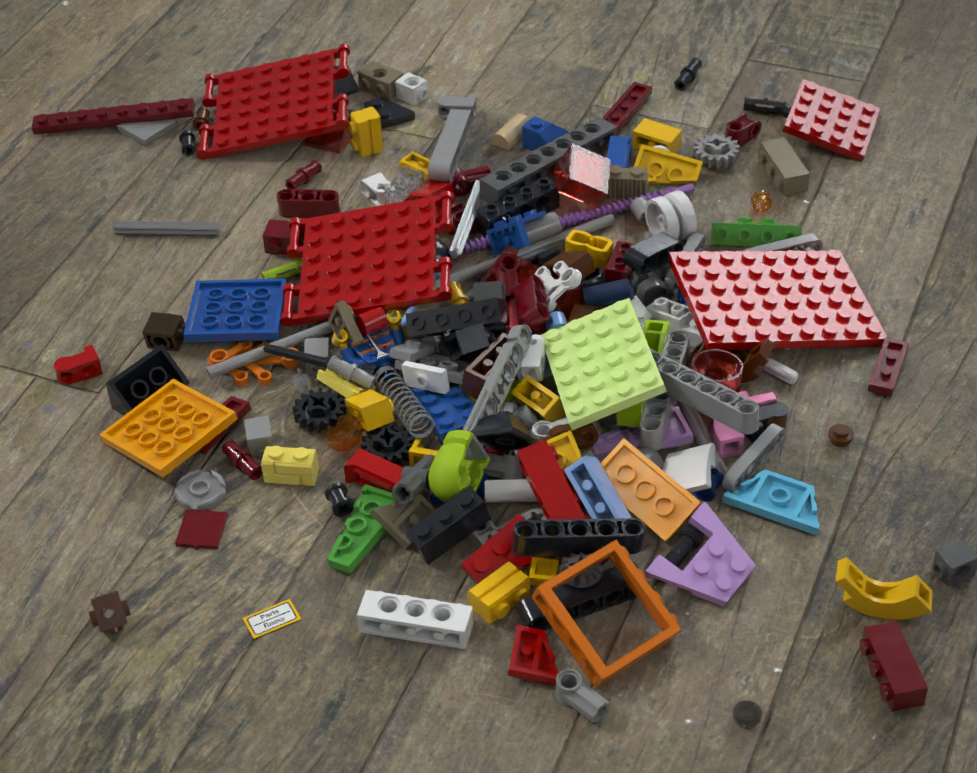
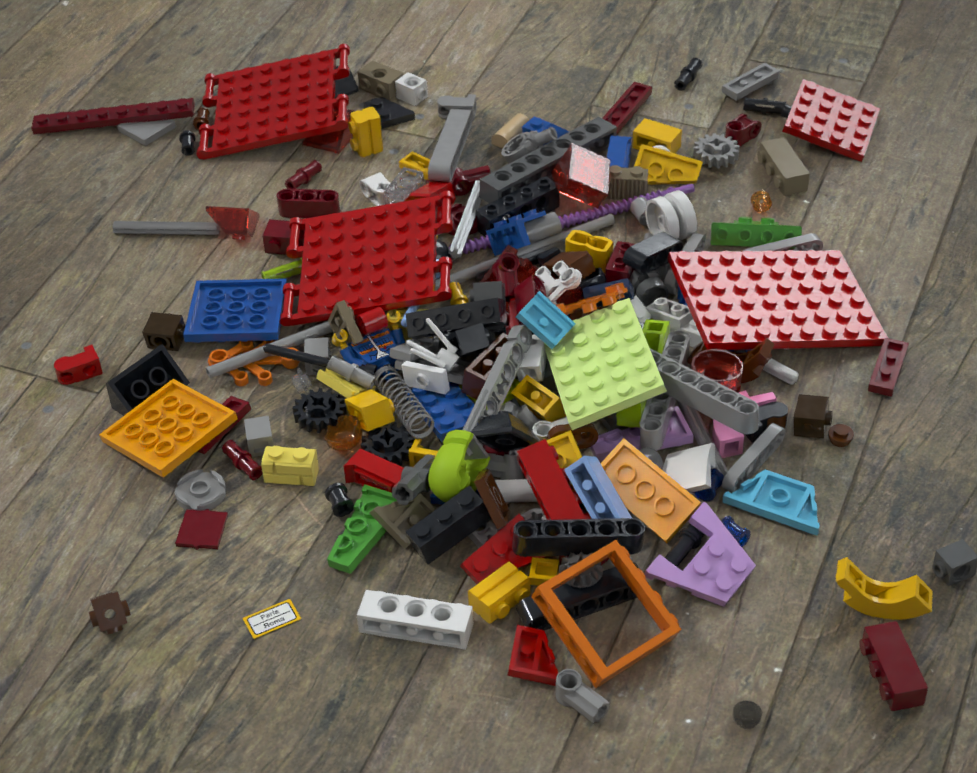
(235, 221): none -> clear red slope
(445, 358): none -> white plant
(492, 498): none -> reddish brown tile
(526, 143): none -> light grey pin
(545, 320): none -> medium azure plate
(611, 296): none -> orange plant
(740, 534): none -> clear blue bush
(750, 81): none -> light grey plate
(812, 416): none -> dark brown head

